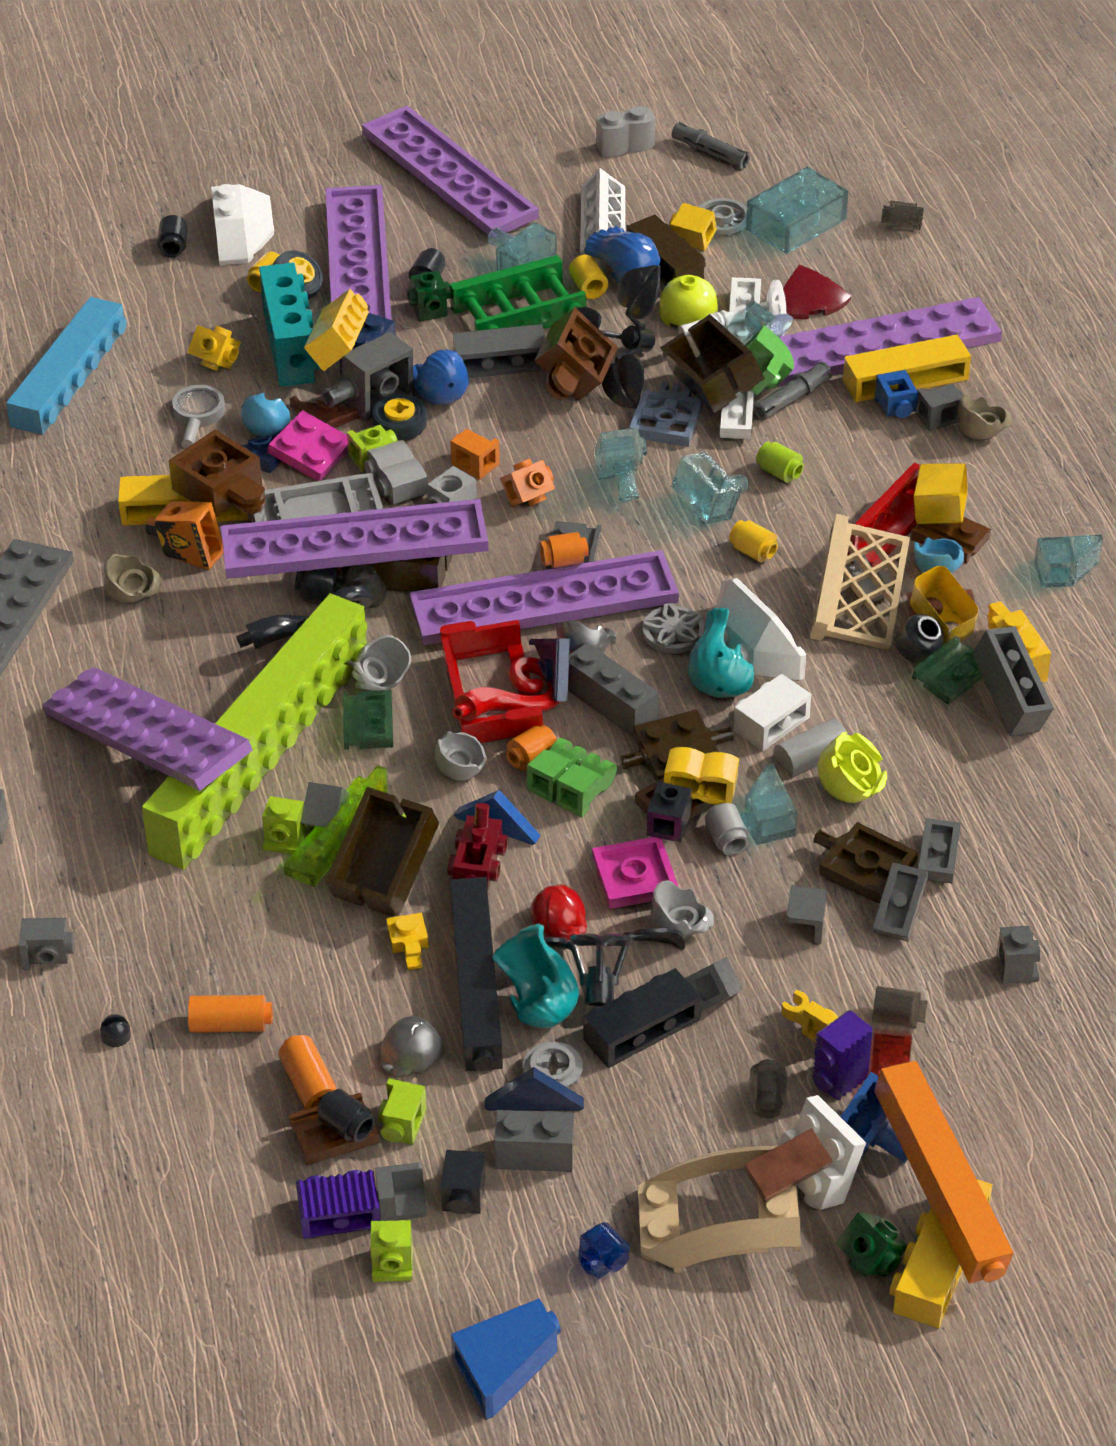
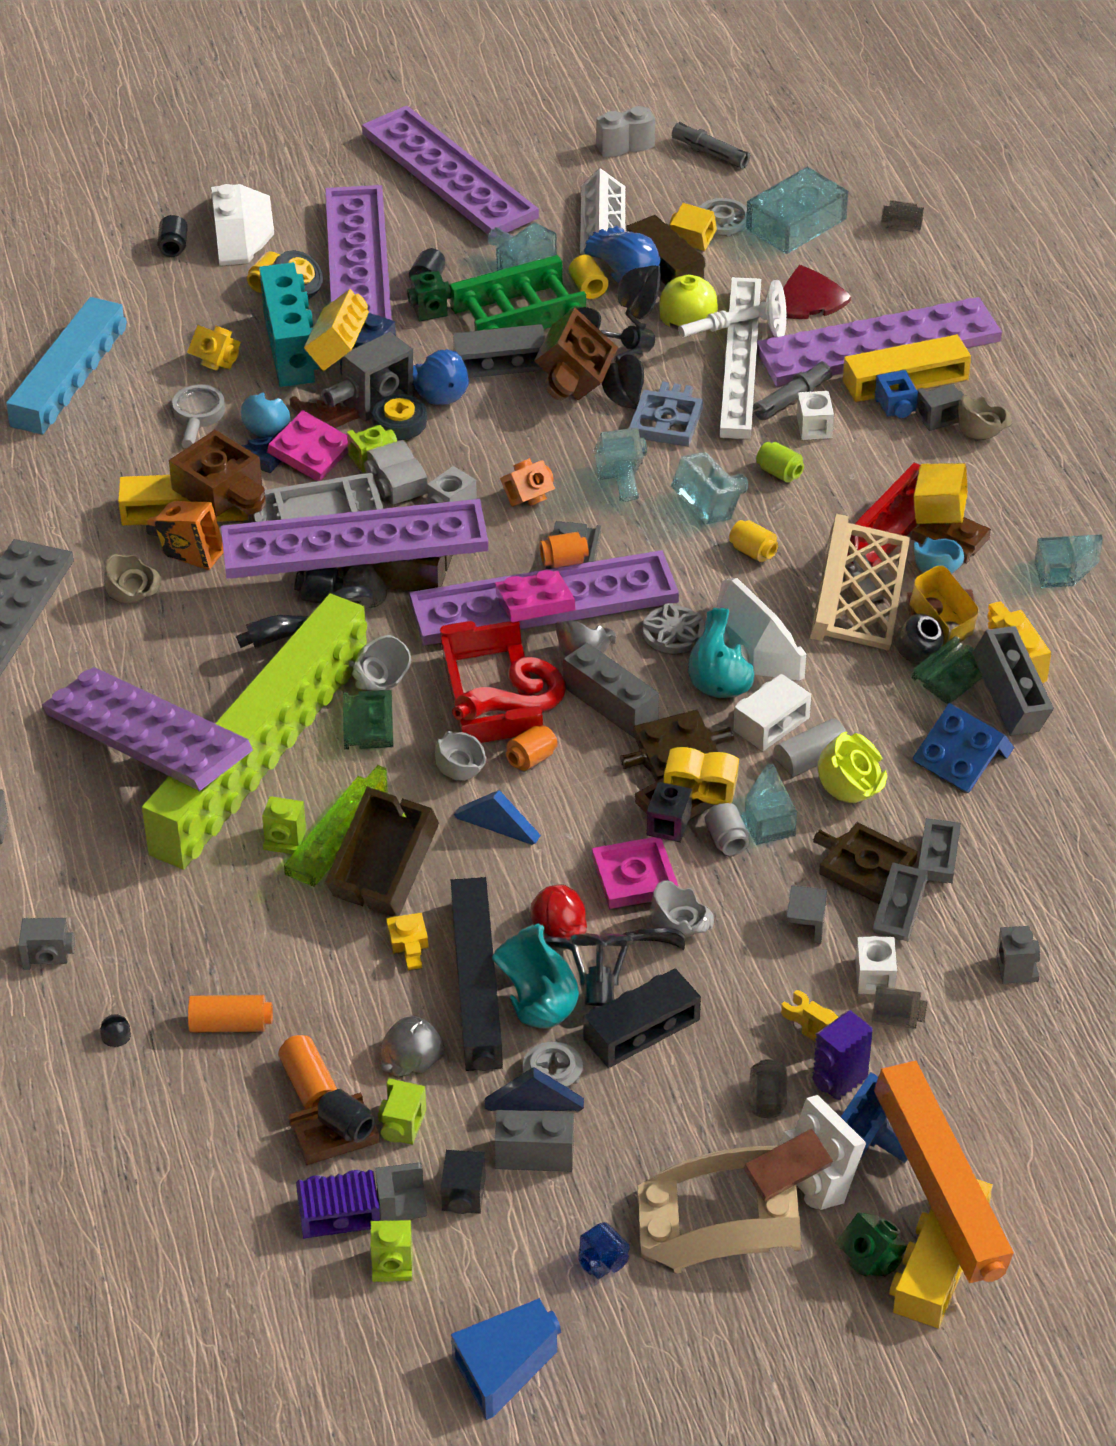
(322, 804): dark grey panel -> none
(474, 453): orange brick -> none
(478, 847): dark red brick -> none
(535, 595): none -> dark pink plate
(554, 664): dark blue tile -> none
(569, 776): bright green legs -> none
(715, 983): dark grey panel -> none
(719, 370): dark brown piece -> none
(757, 316): clear light blue plate -> none
(772, 357): bright green brick -> none
(815, 415): none -> white brick
(875, 963): none -> white brick
(890, 1049): clear red slope -> none
(961, 748): none -> blue bracket

